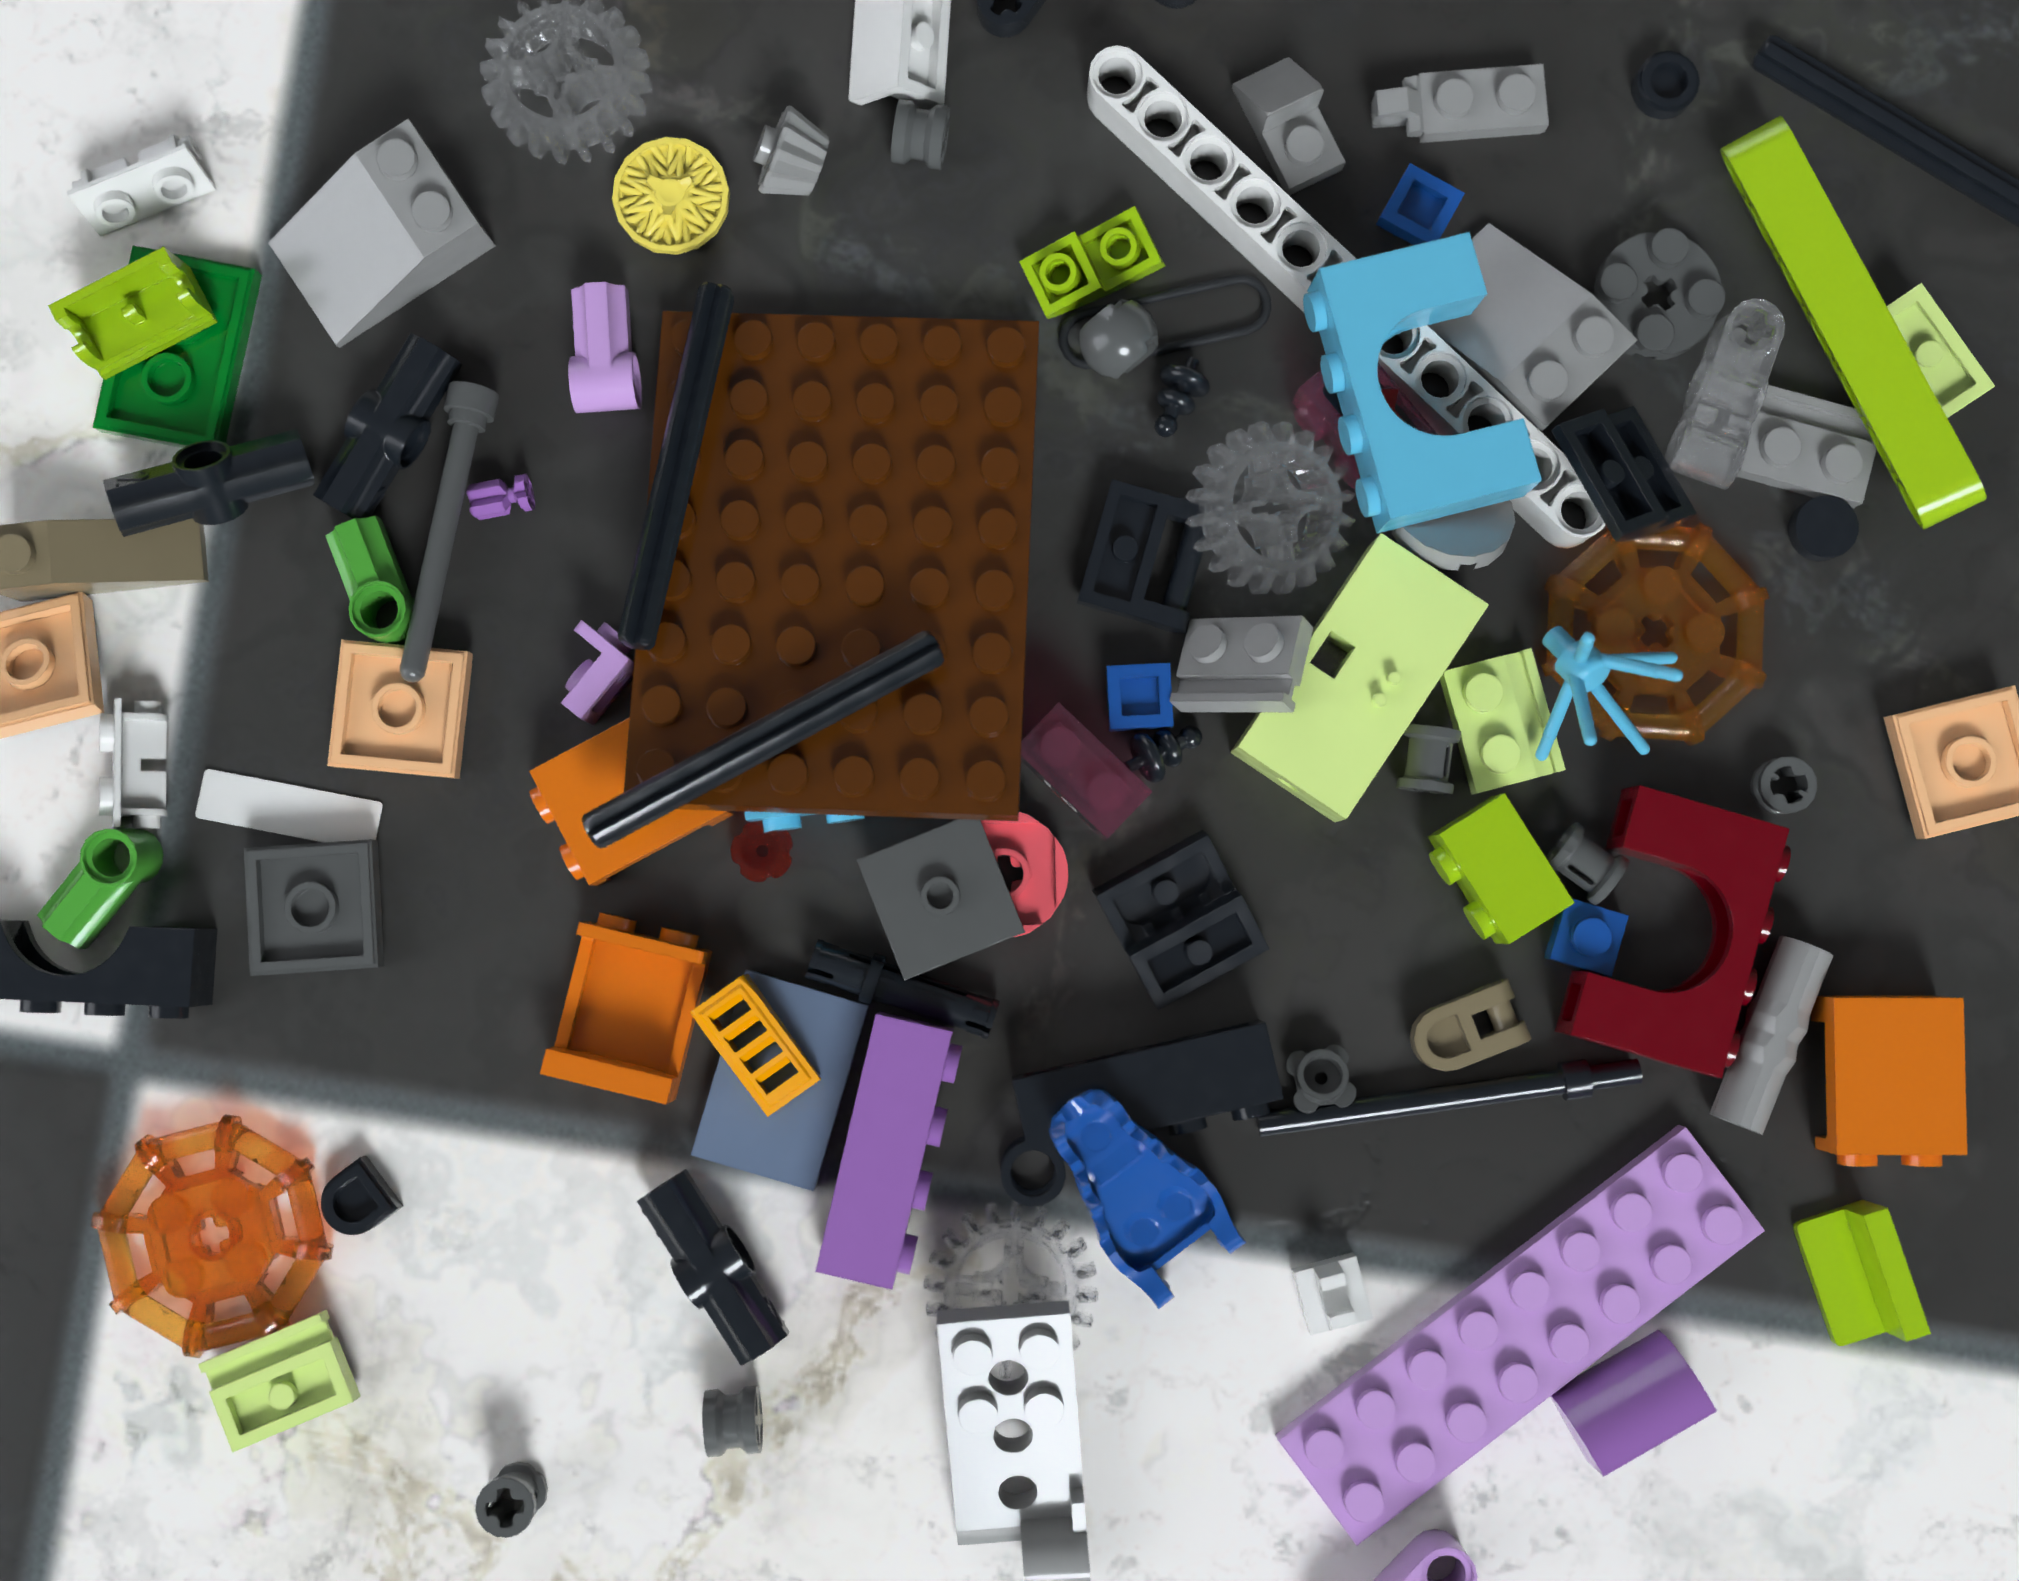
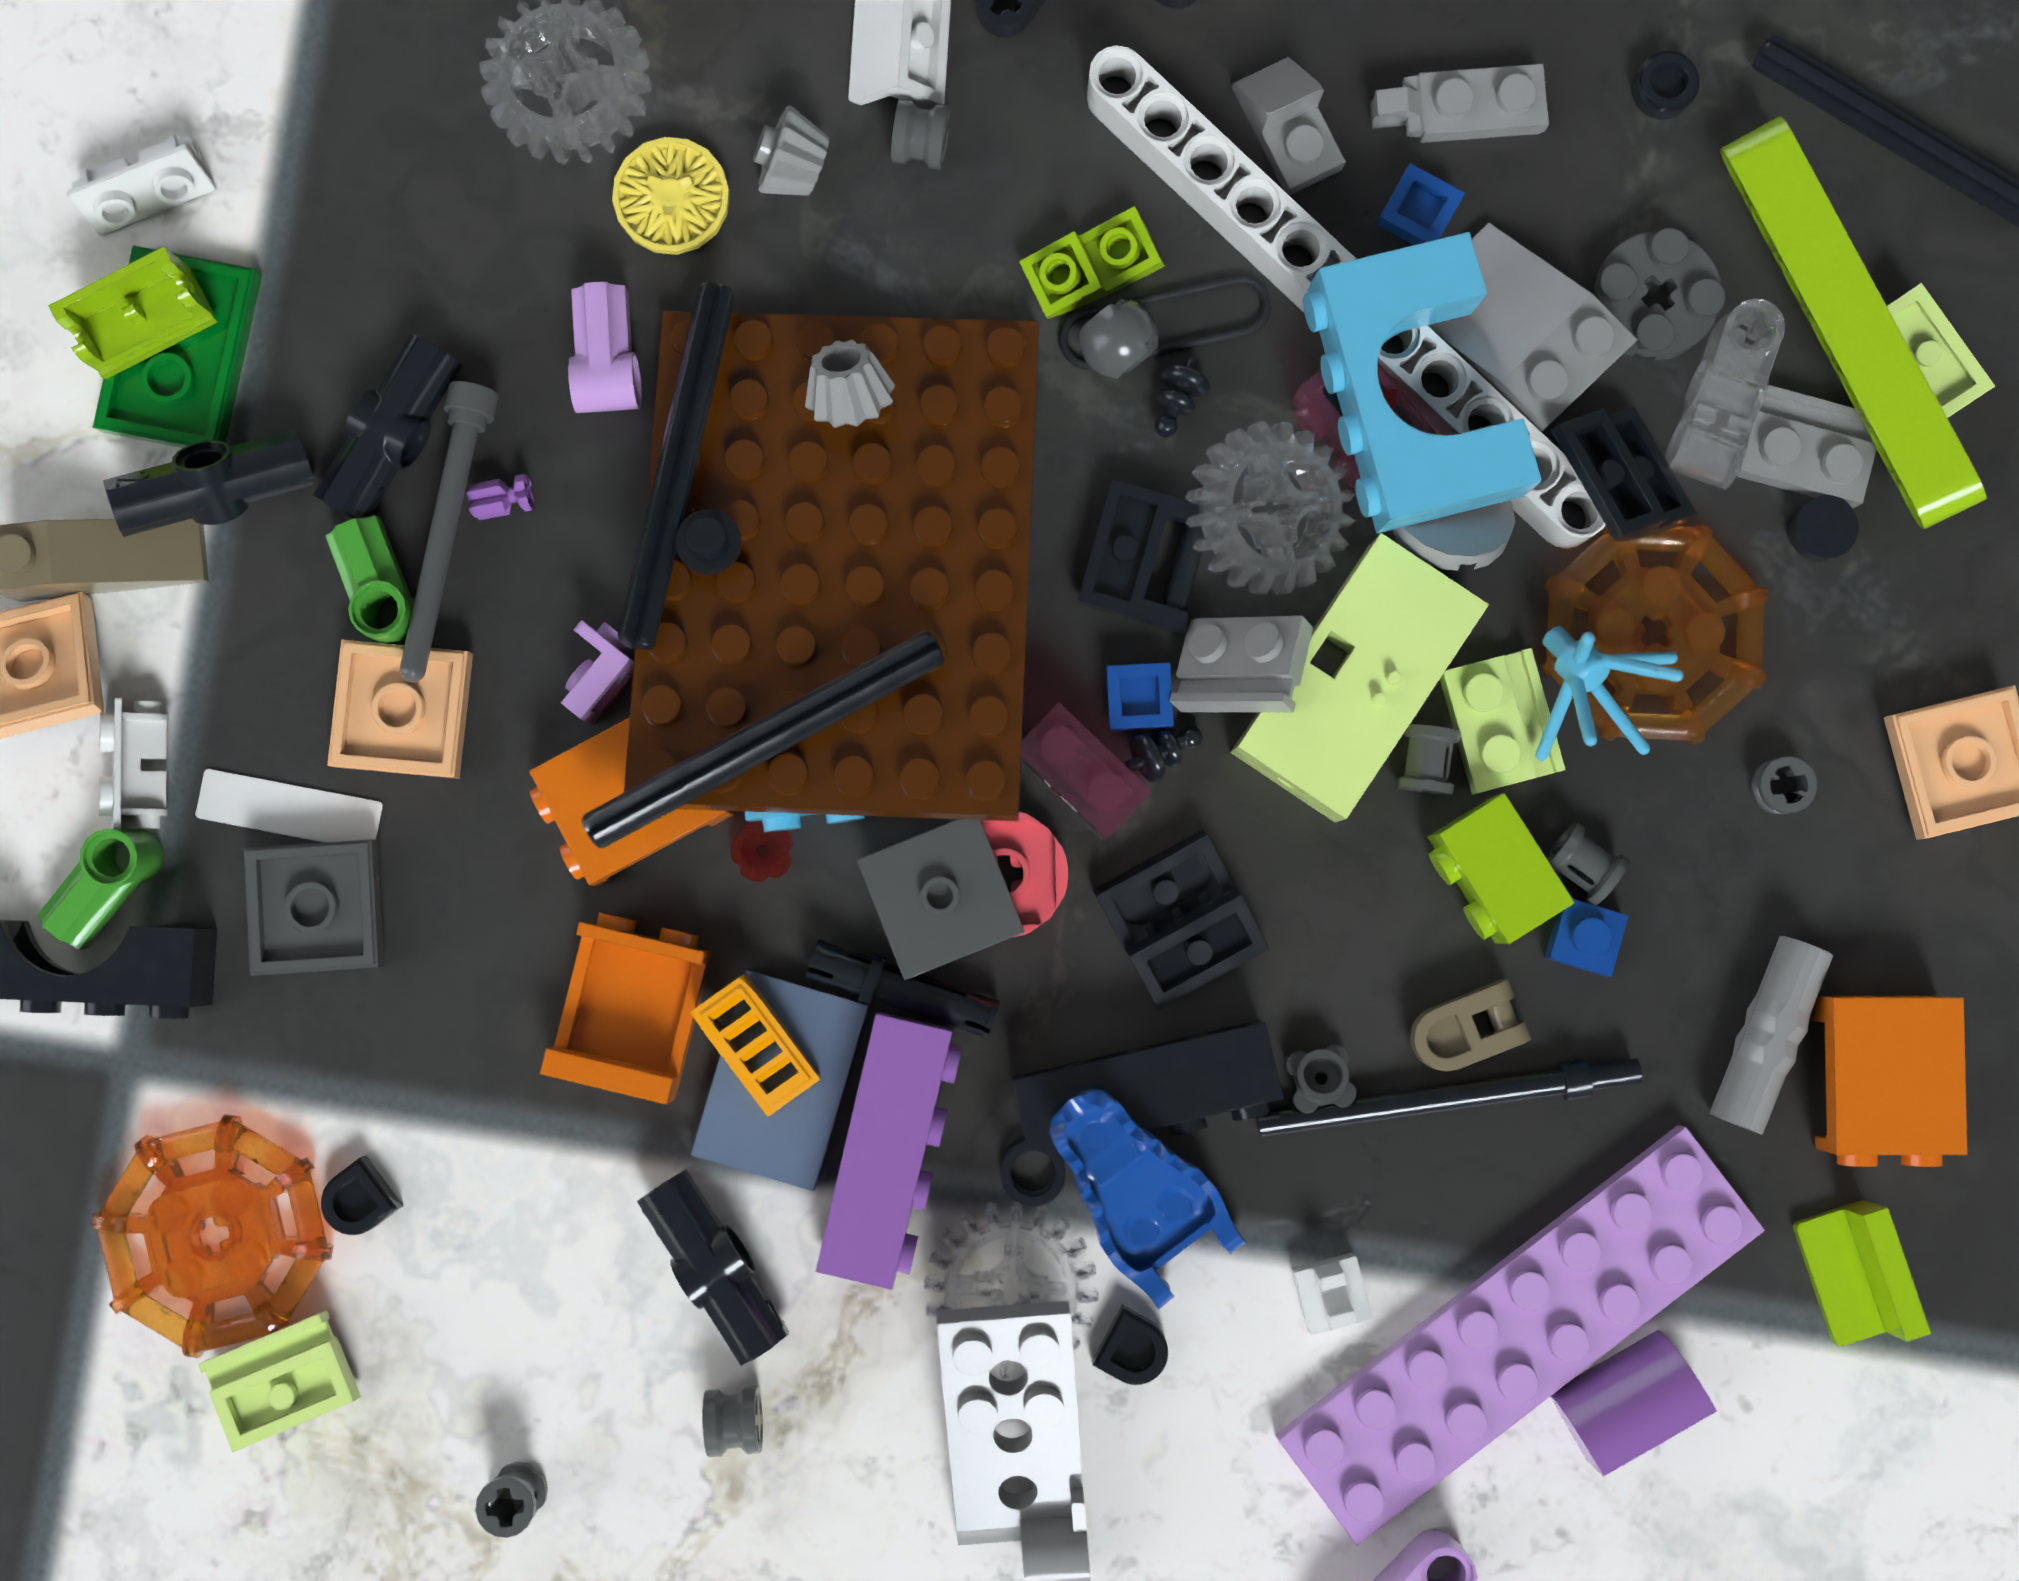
(379, 234): light grey slope -> none
(708, 542): none -> black plate
(847, 384): none -> light grey piece
(1132, 1349): none -> black tile
(1735, 868): dark red arch -> none

